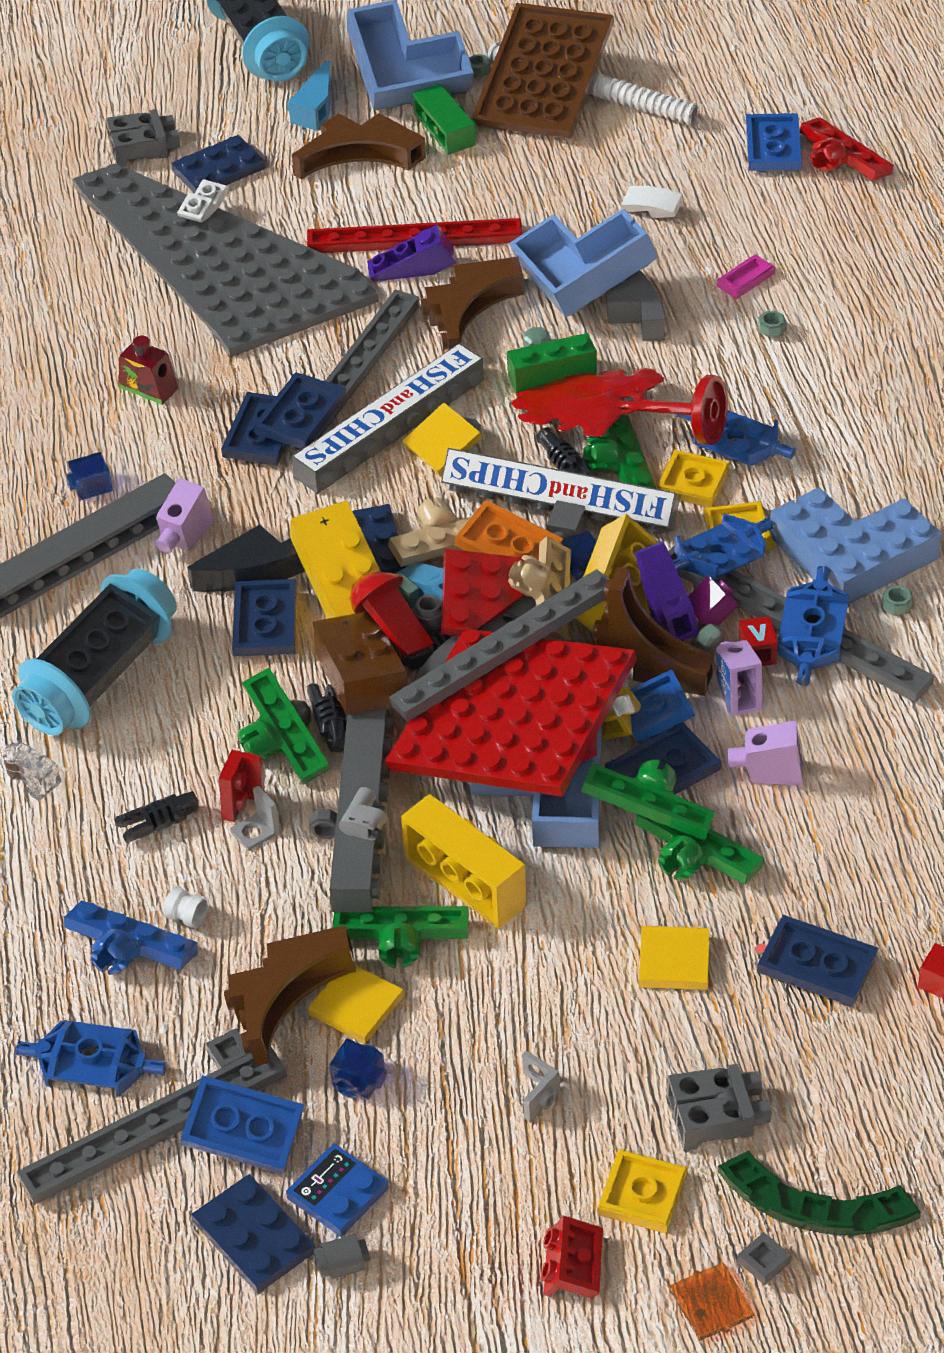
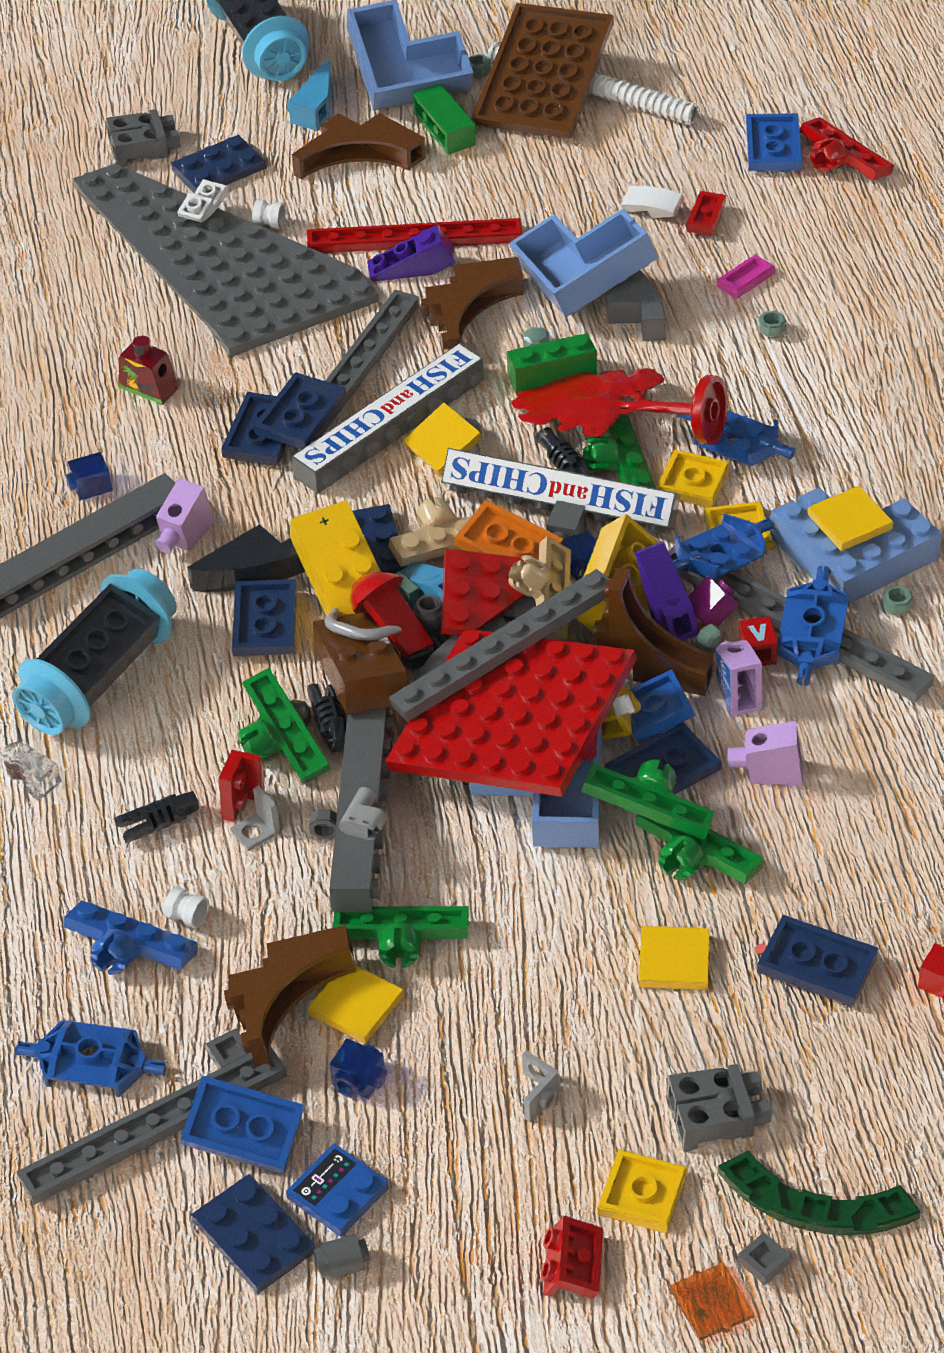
(268, 214): none -> white wheel
(355, 632): none -> light grey animal
(464, 860): yellow brick -> none
(706, 213): none -> red plate
(850, 518): none -> yellow tile

